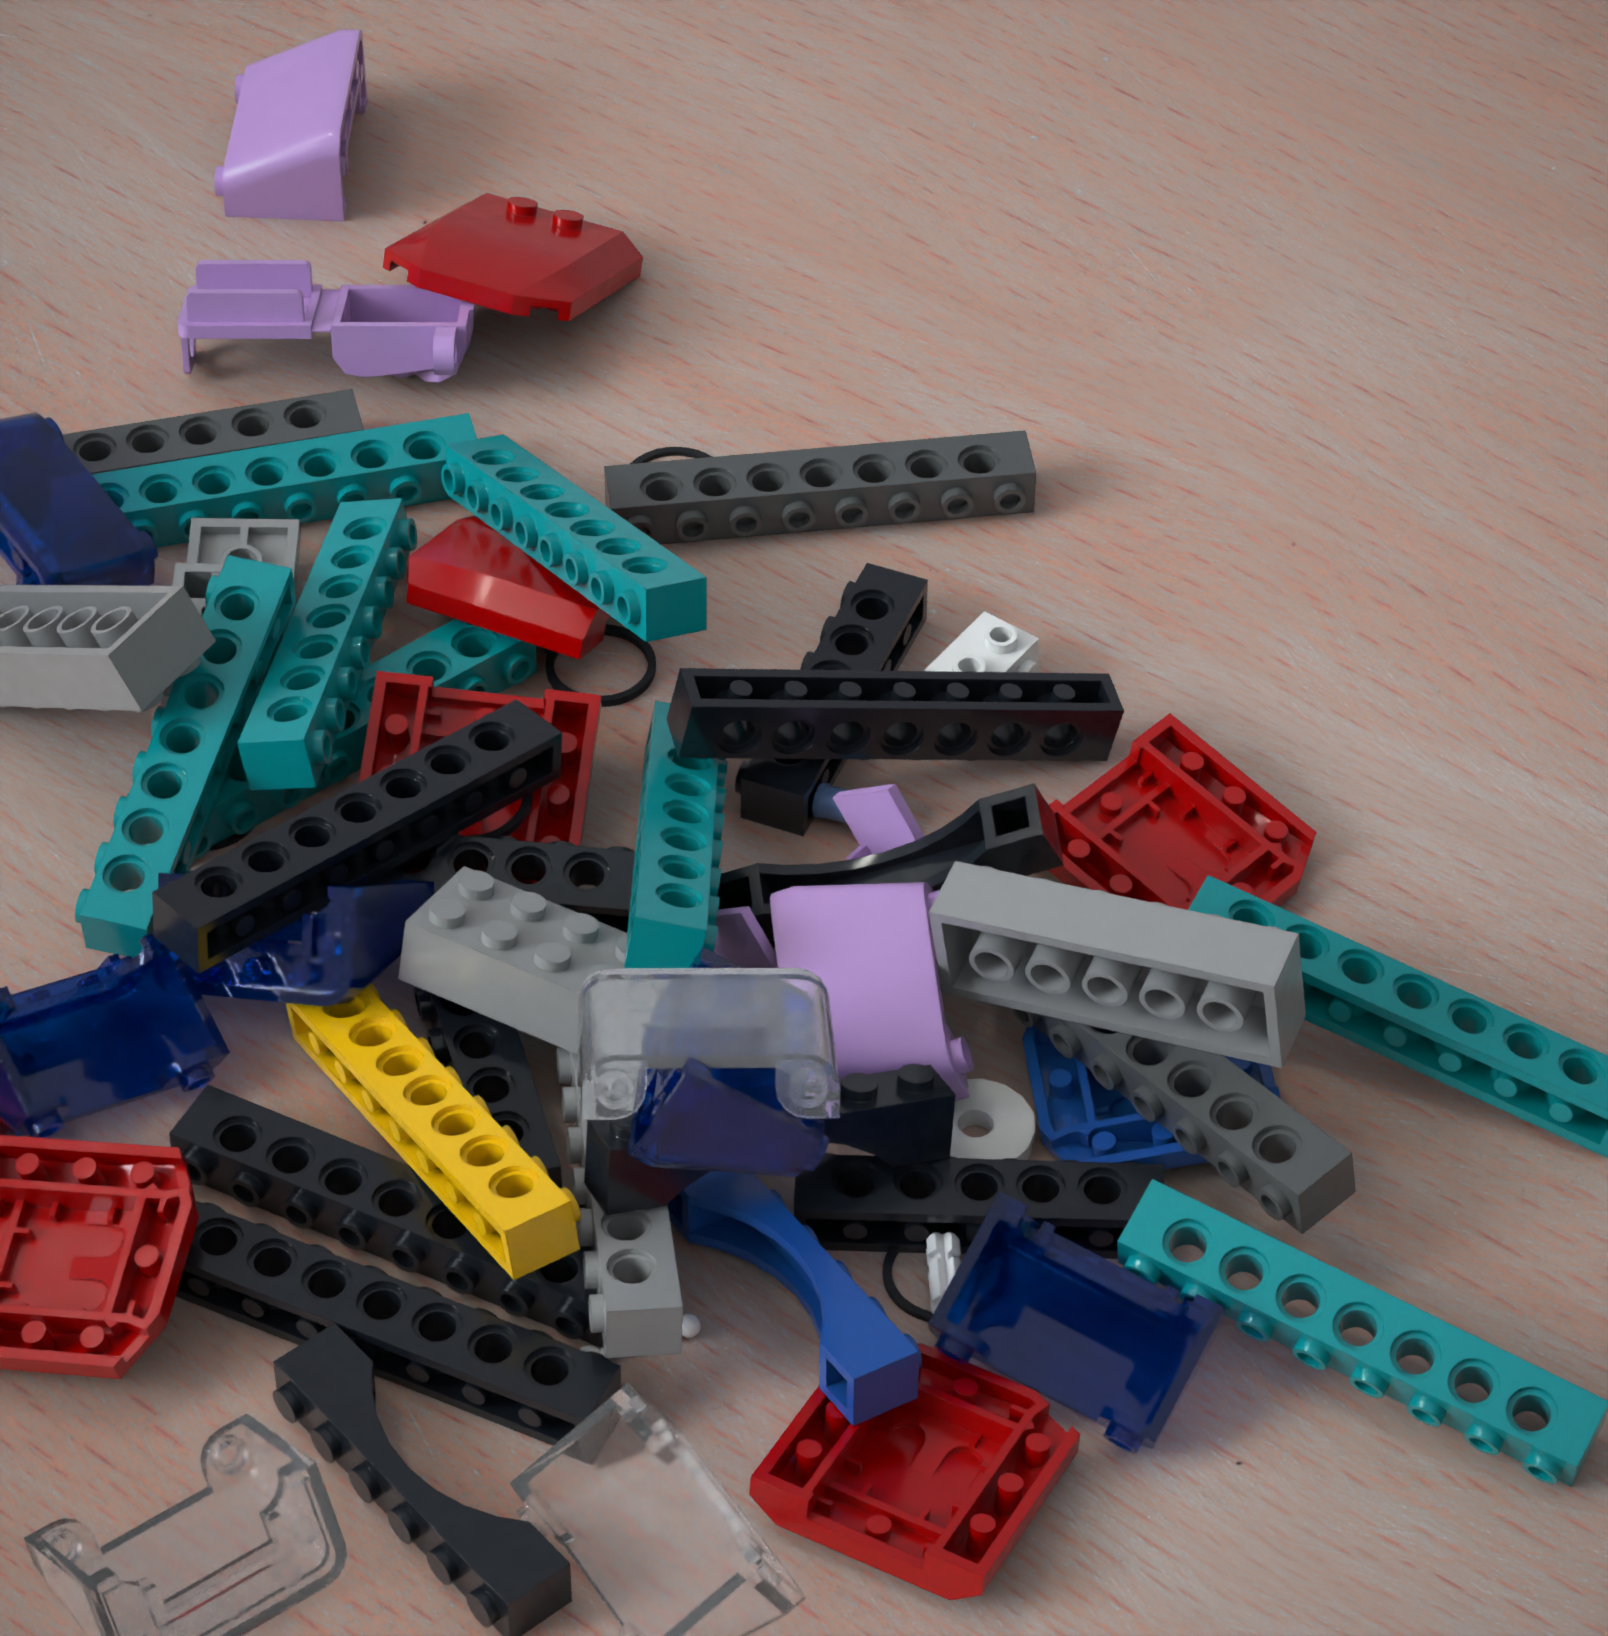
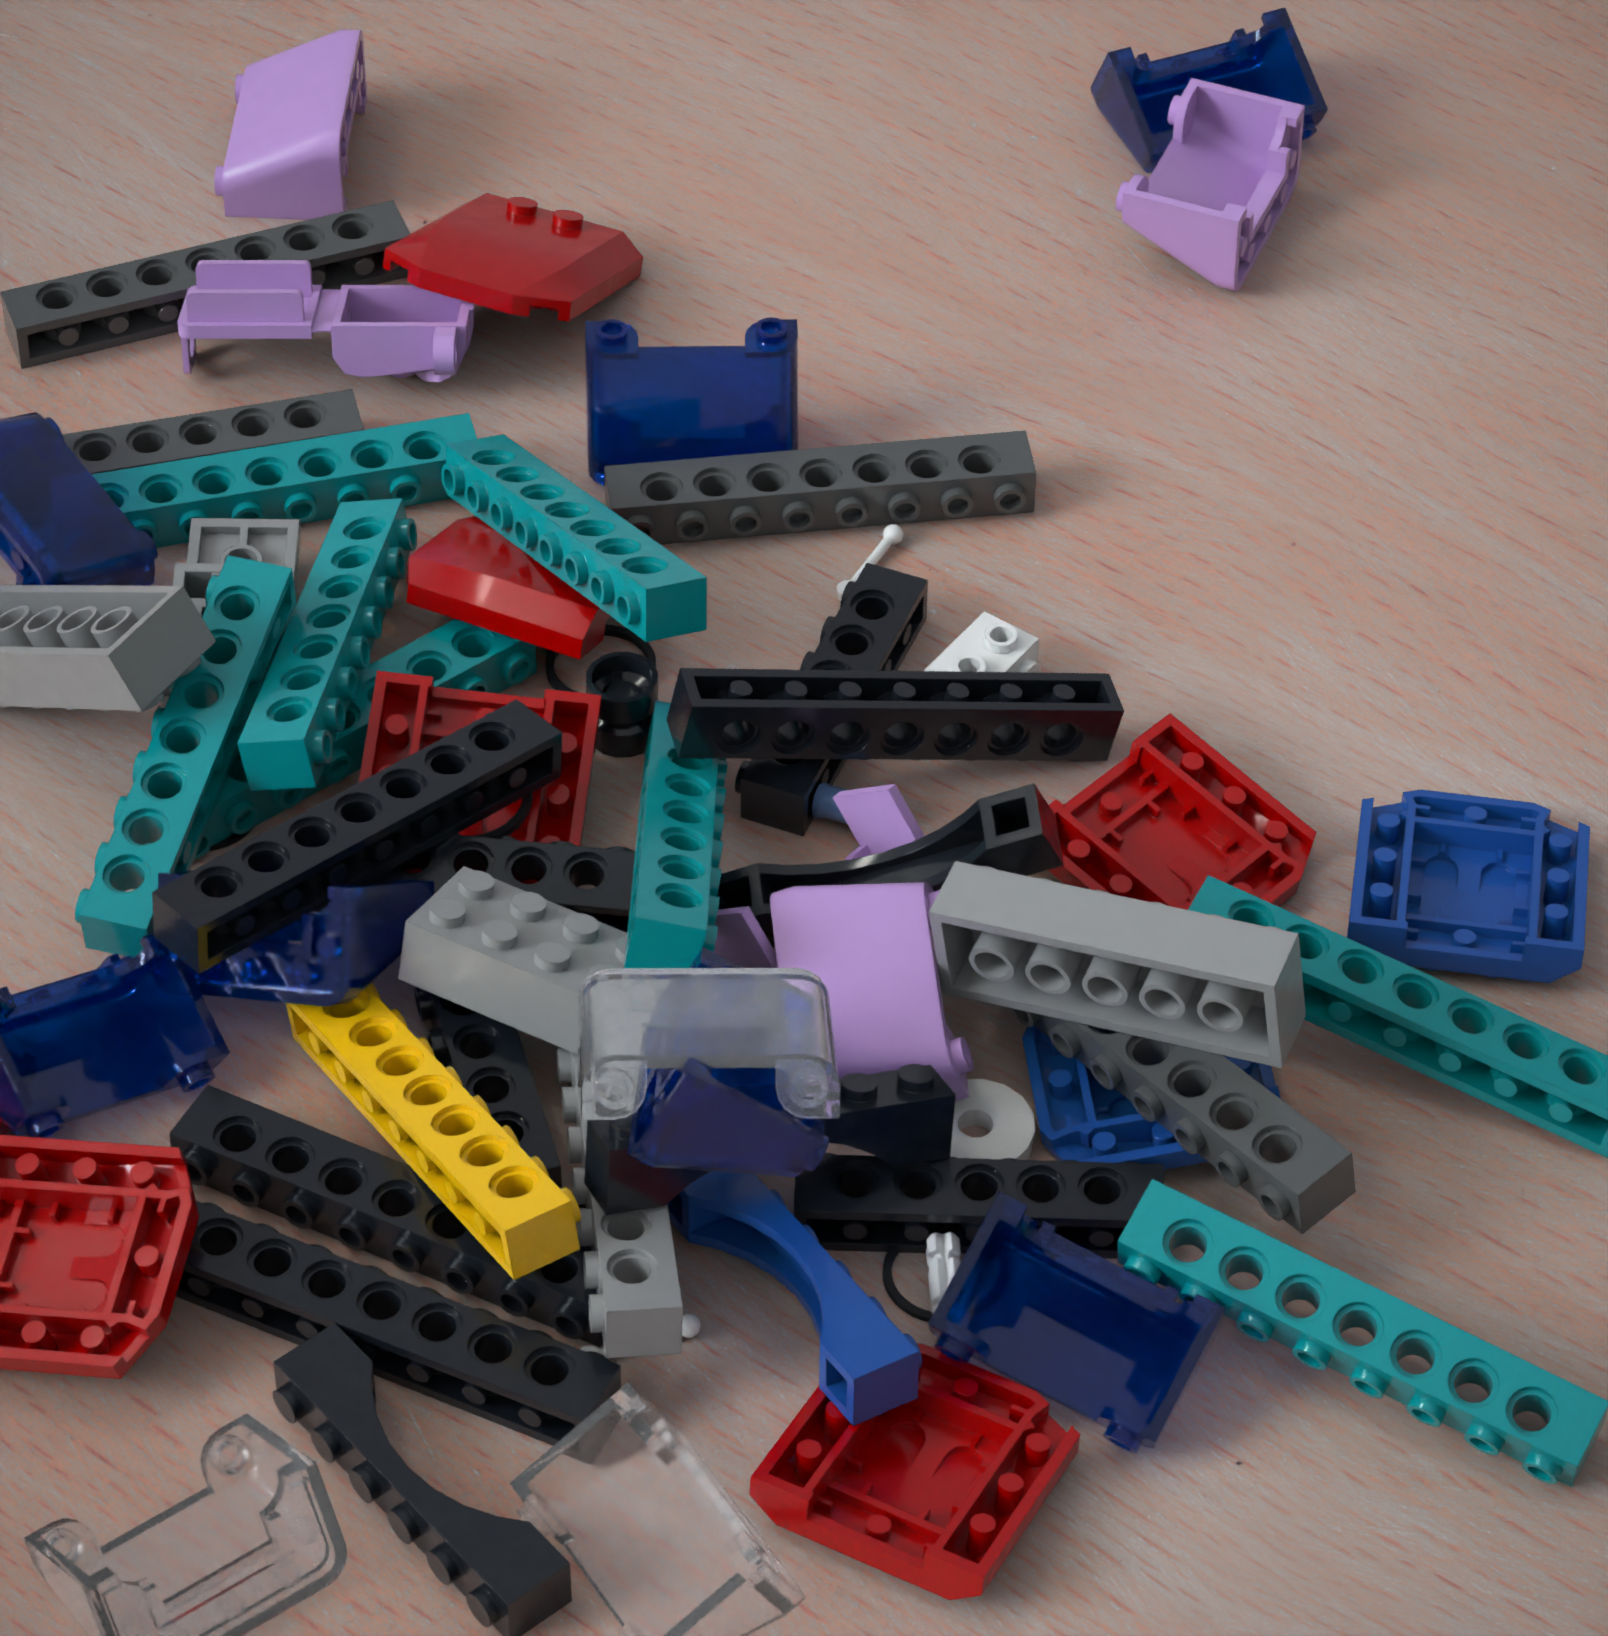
(147, 294): none -> dark grey brick
(628, 698): none -> black wheel
(689, 398): none -> clear blue windscreen
(892, 535): none -> white hinge
(1138, 93): none -> clear blue windscreen
(1218, 180): none -> lavender windscreen
(1471, 886): none -> blue wedge

